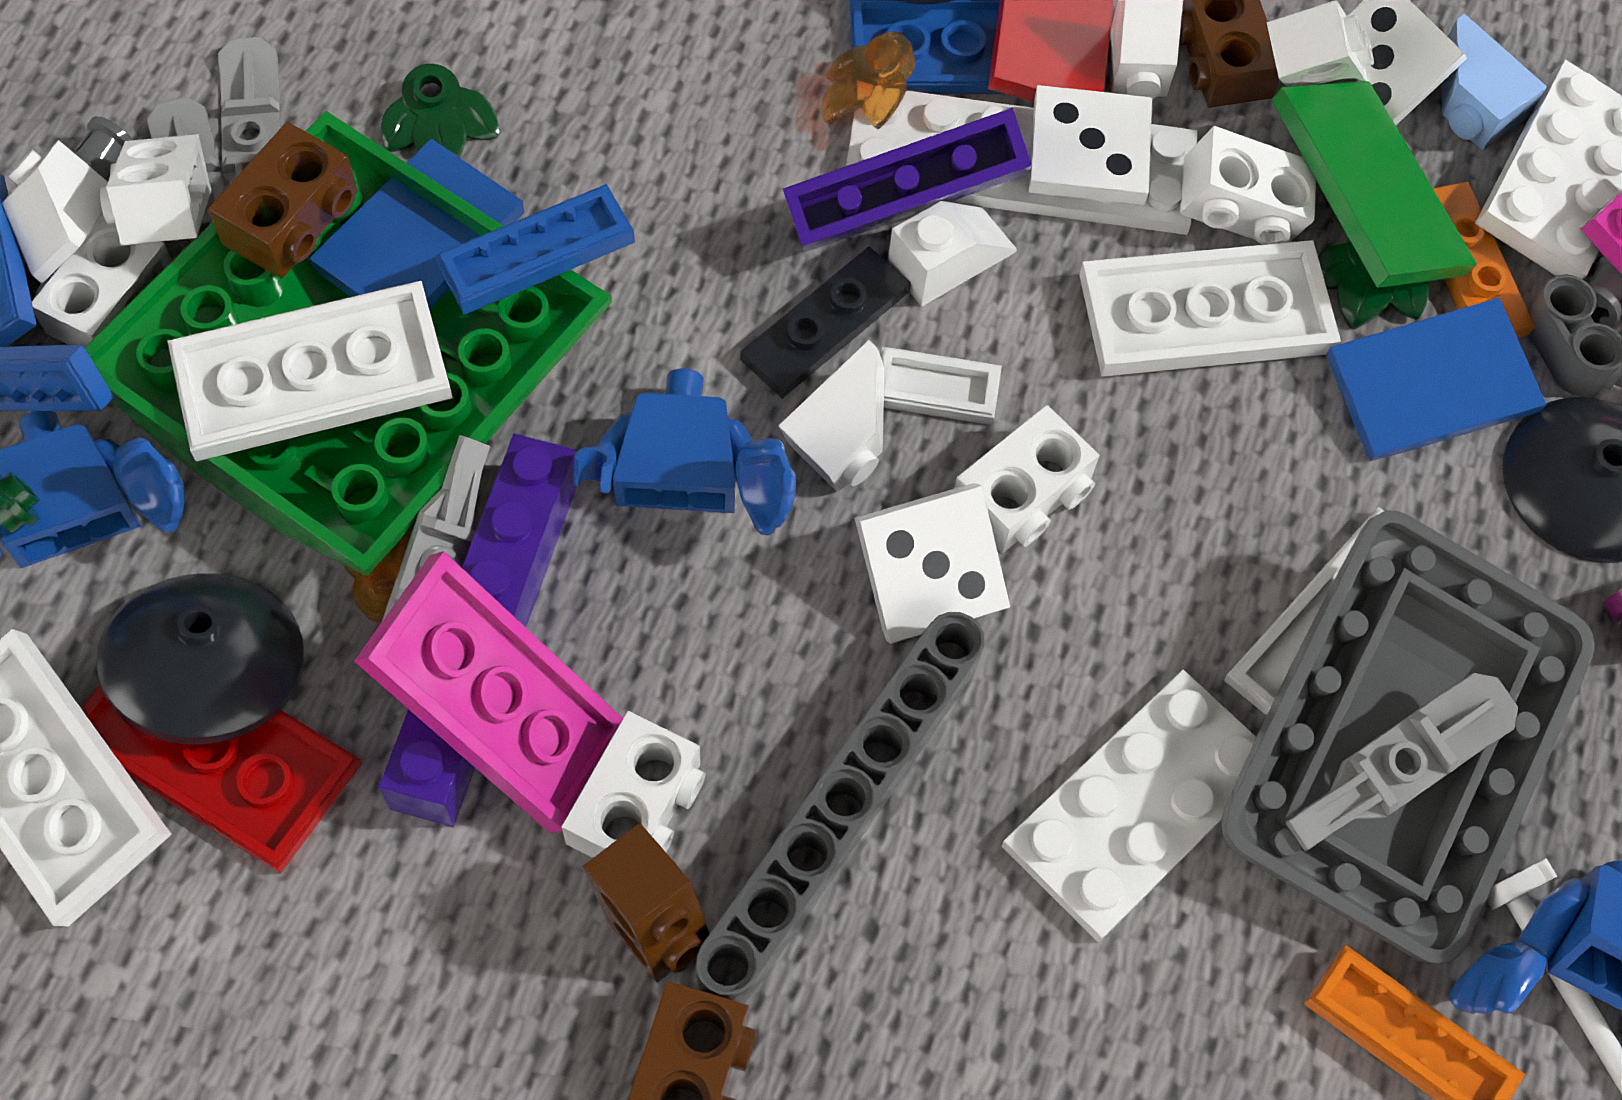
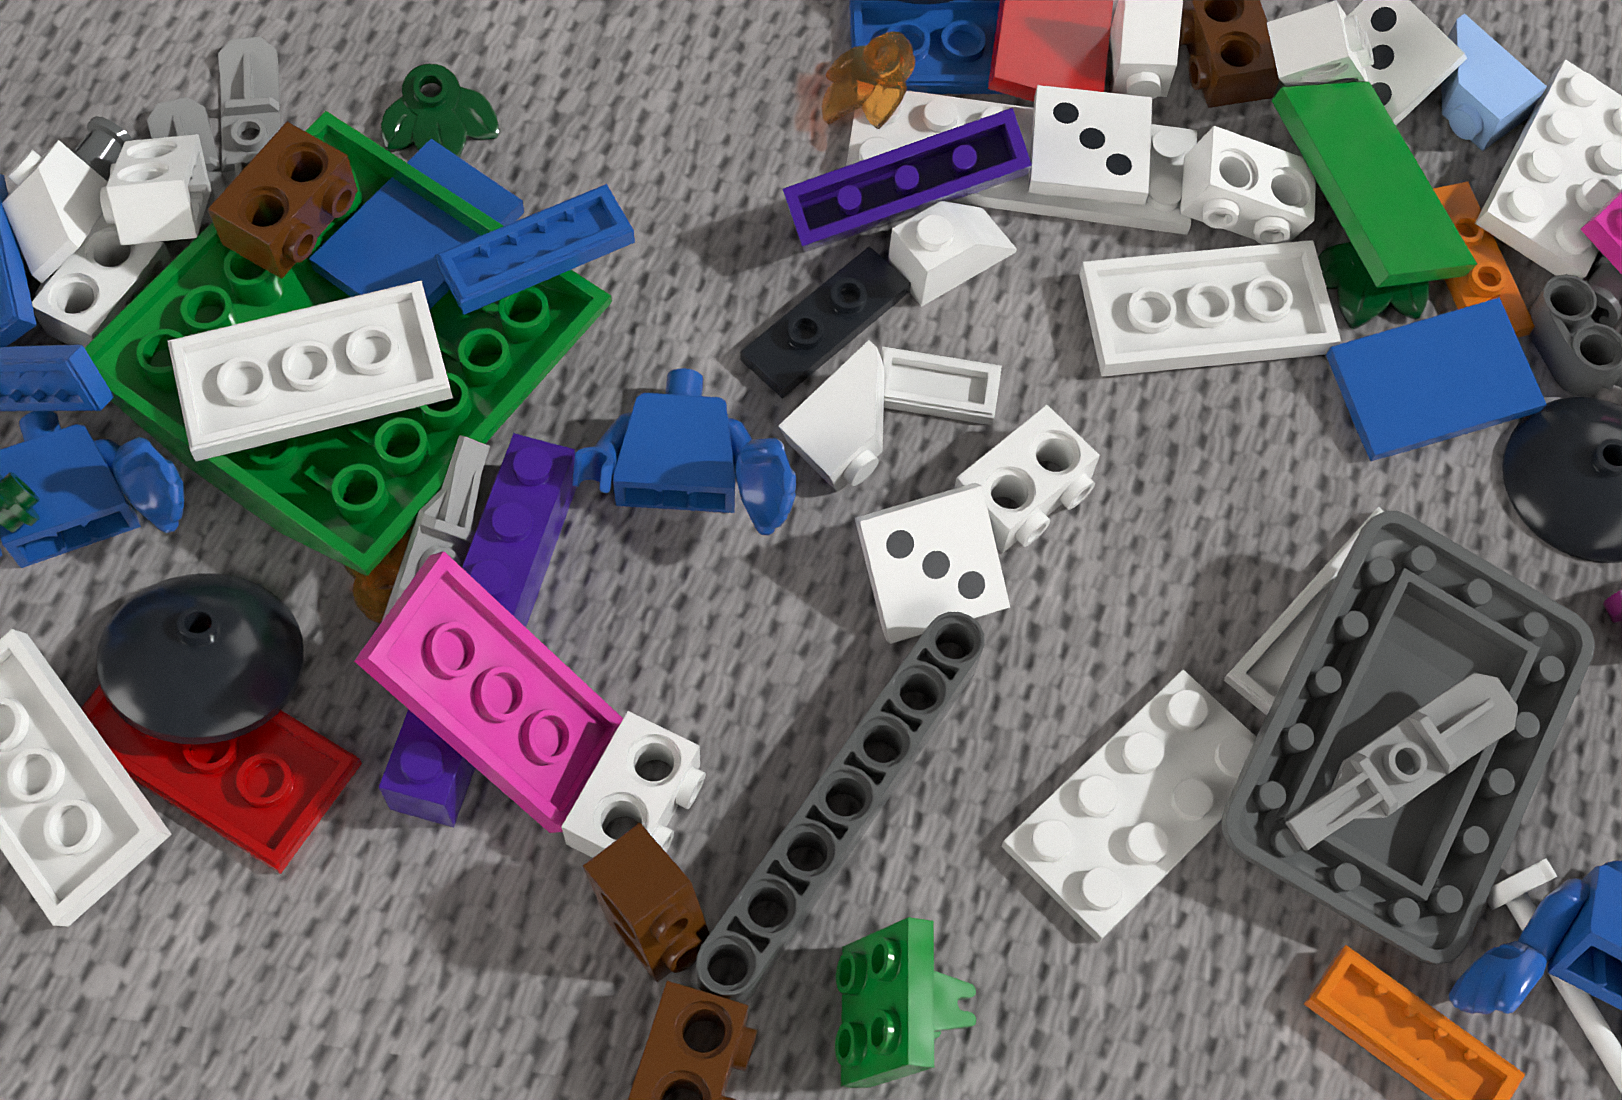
(894, 1004): none -> green plate

